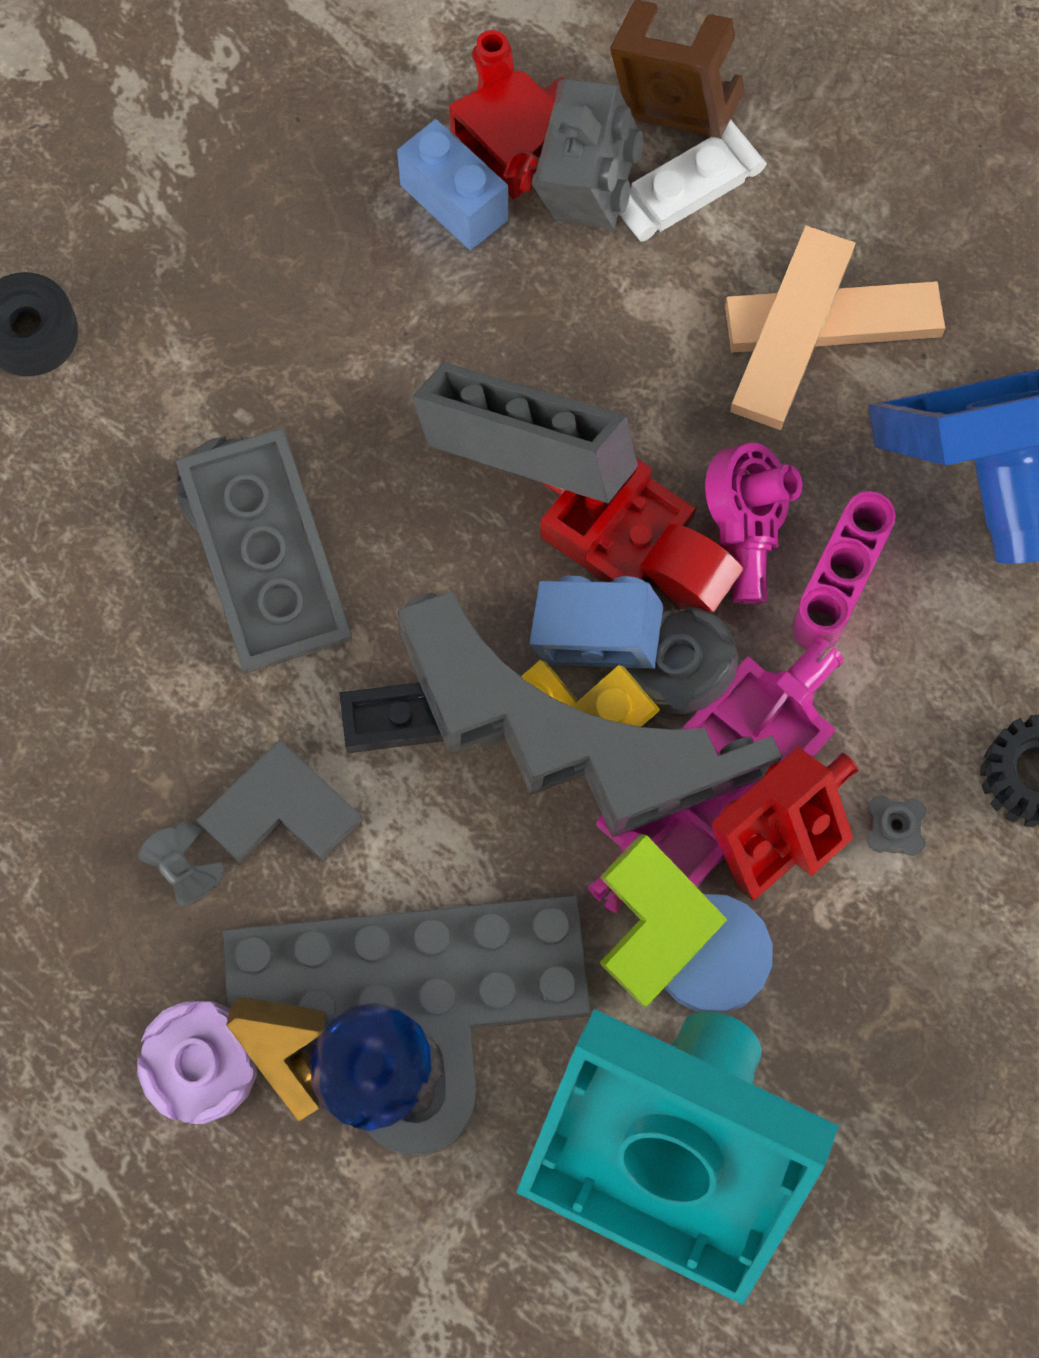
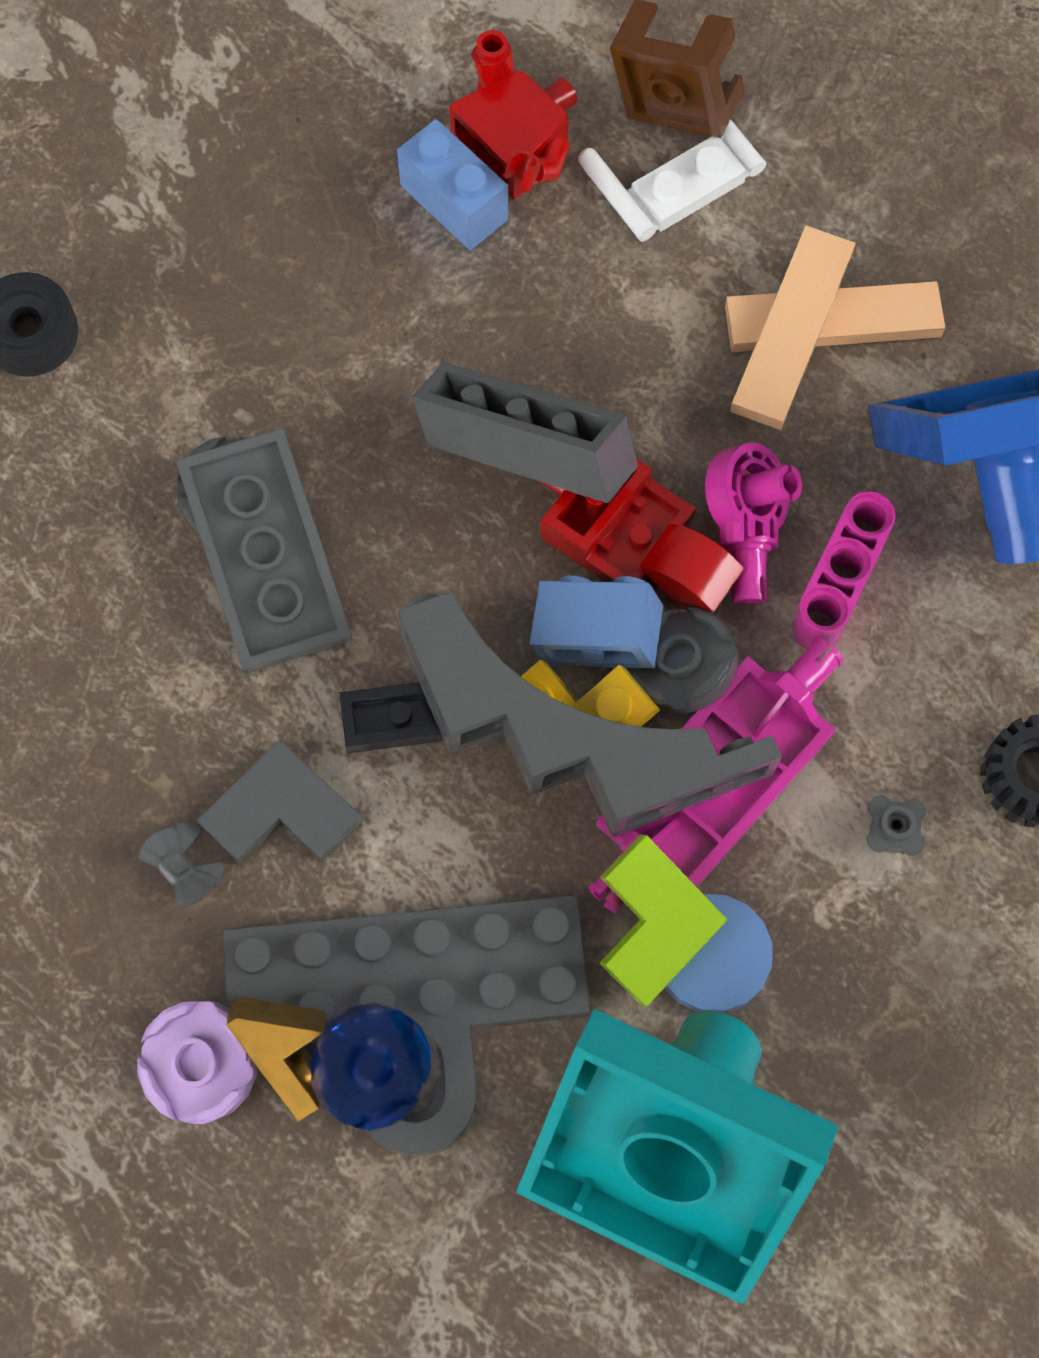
(588, 154): dark grey hinge -> none
(785, 821): red plate -> none

